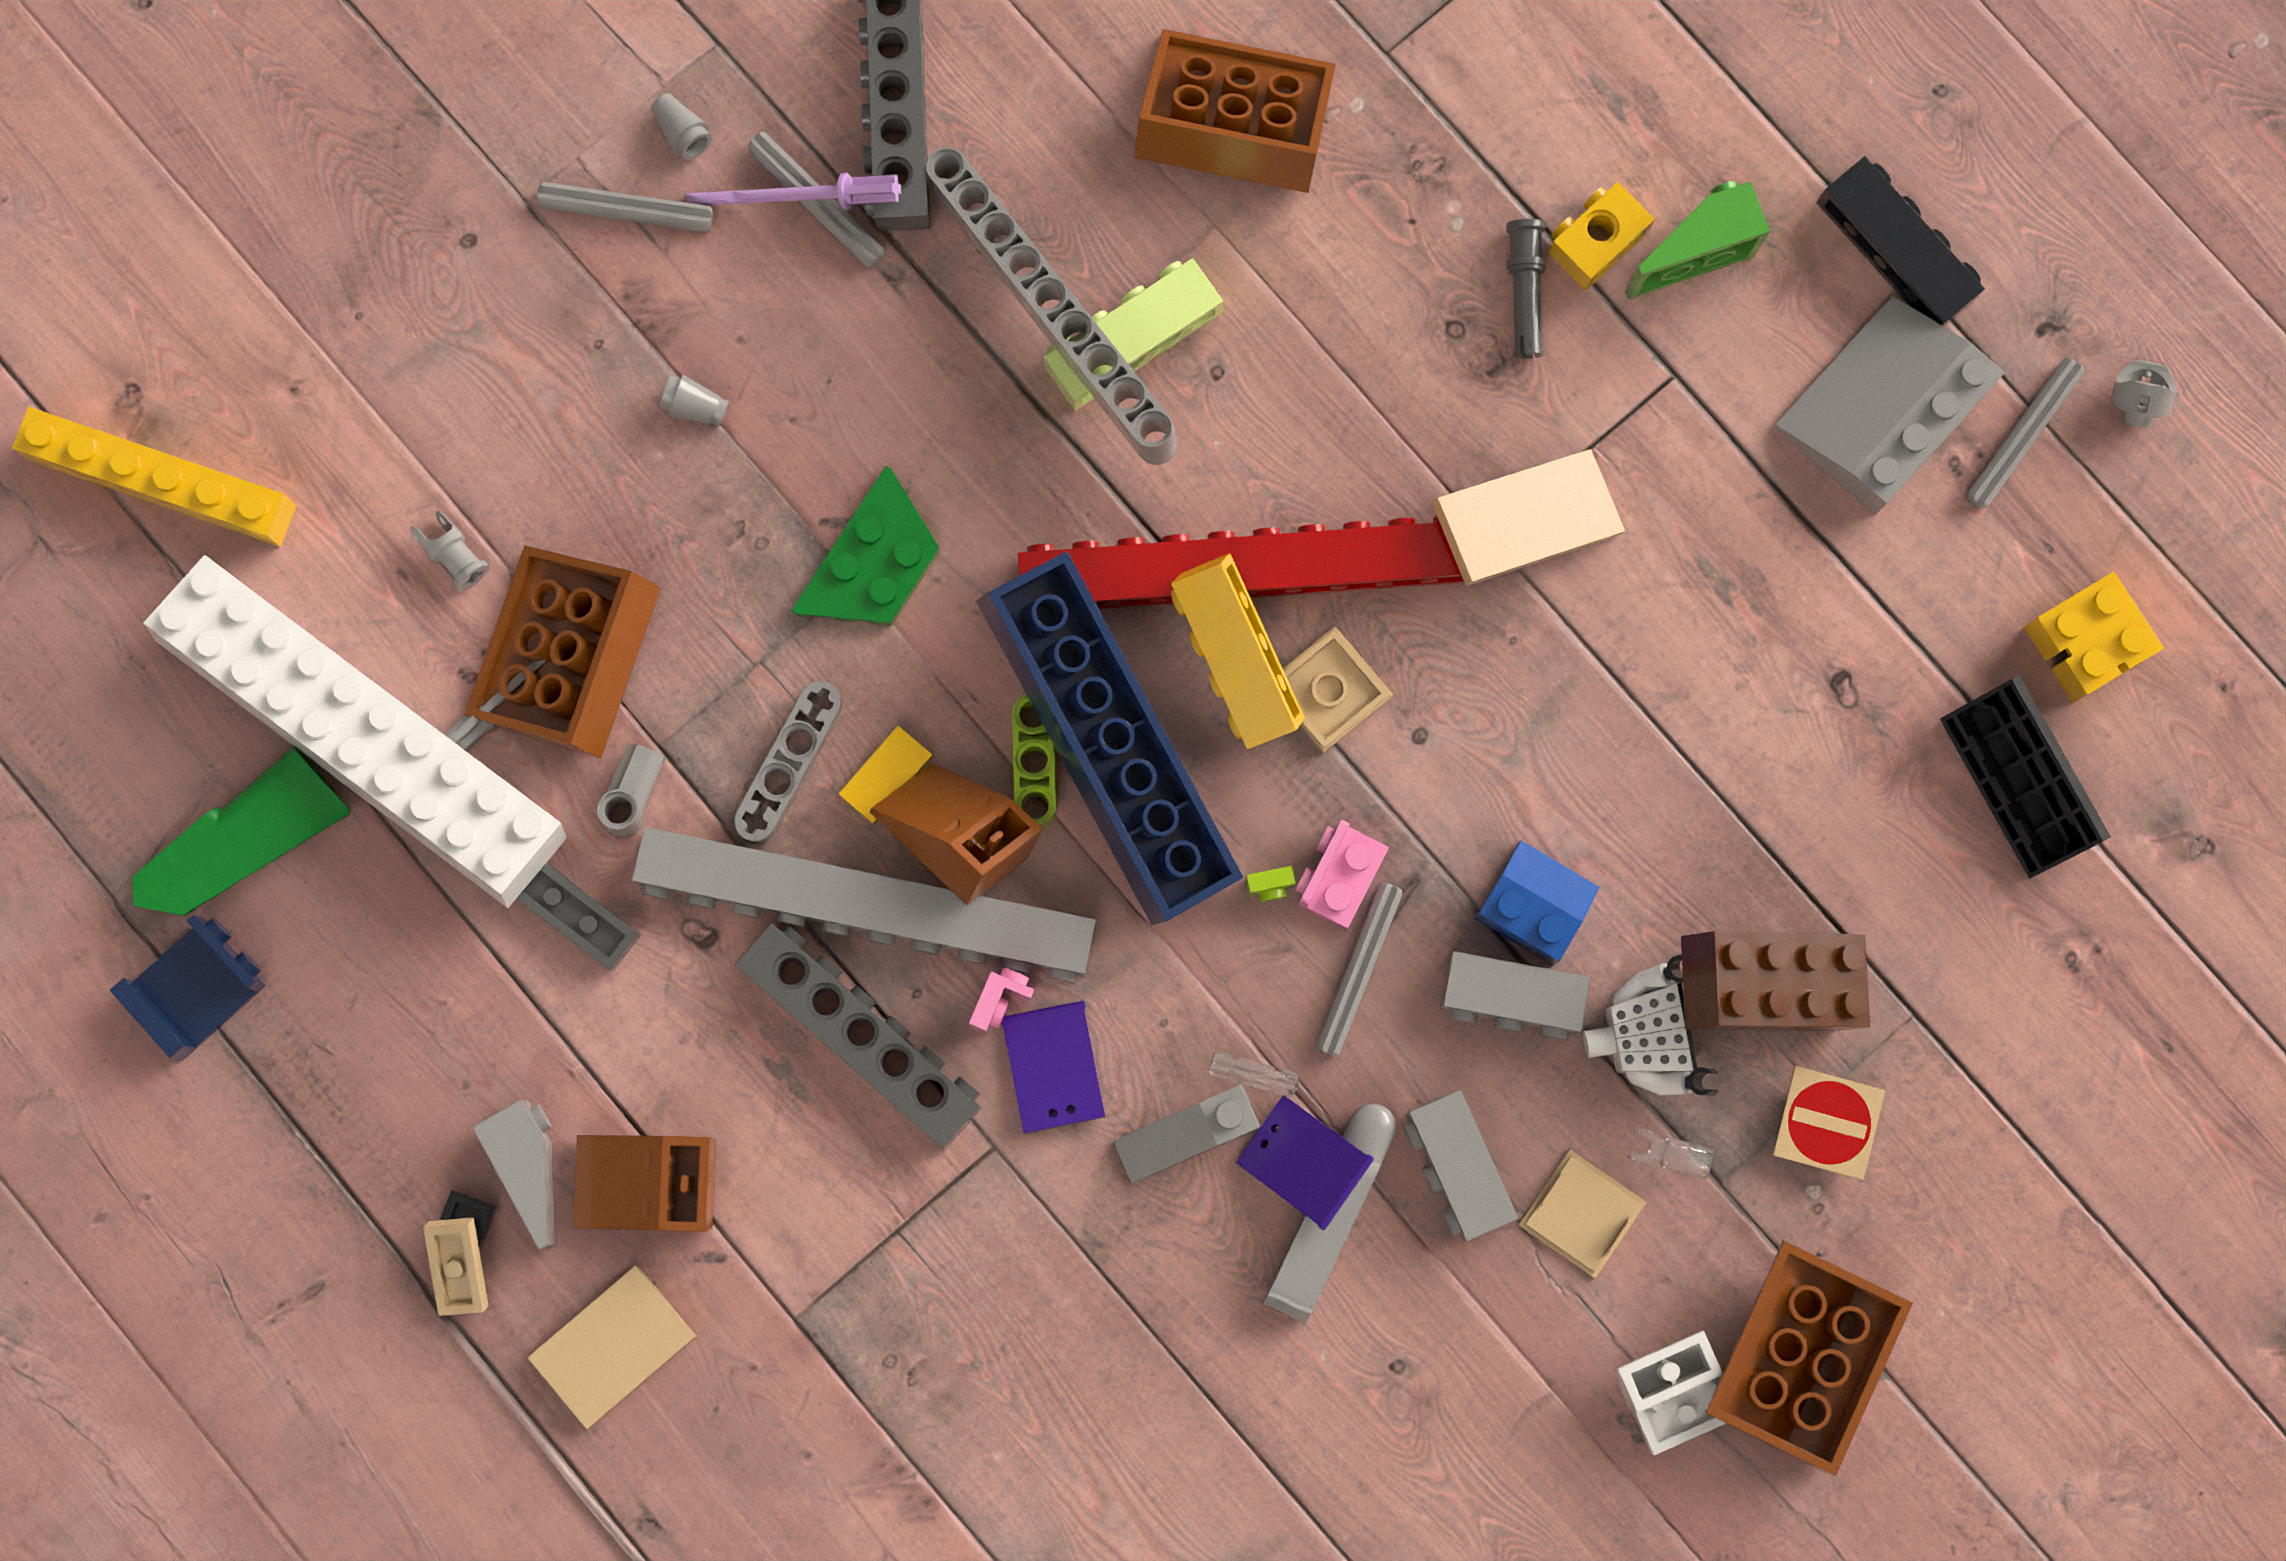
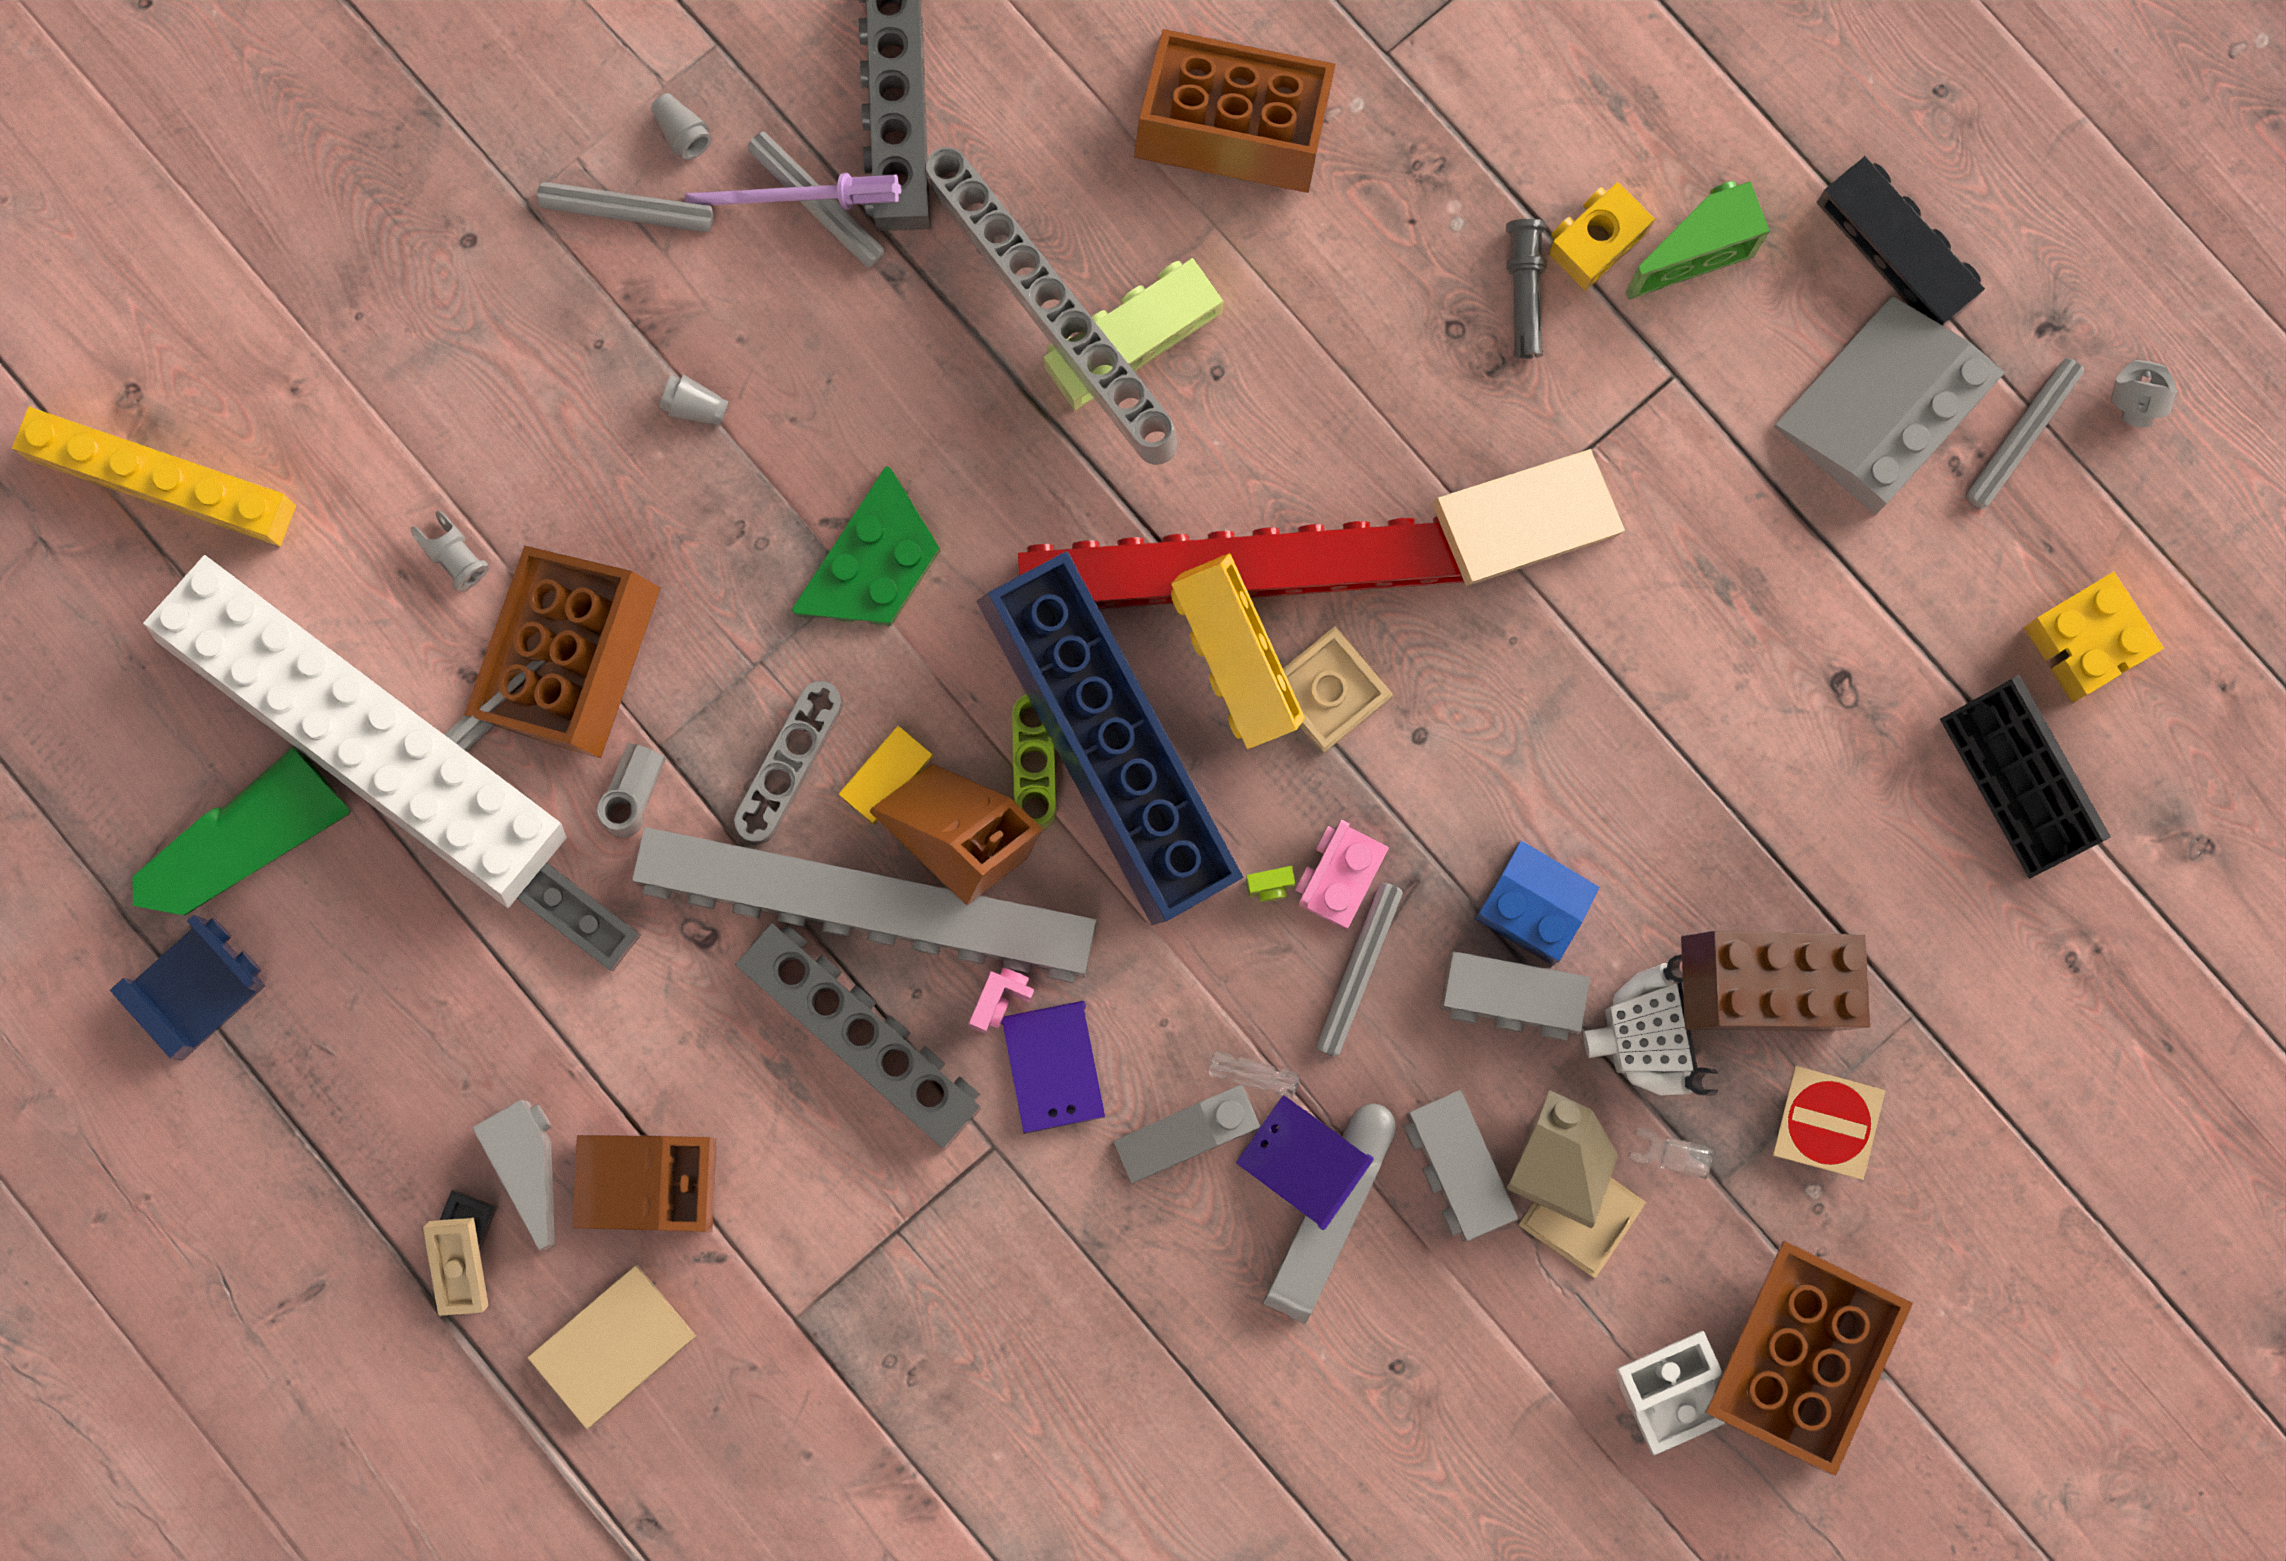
(1565, 1160): none -> dark tan slope

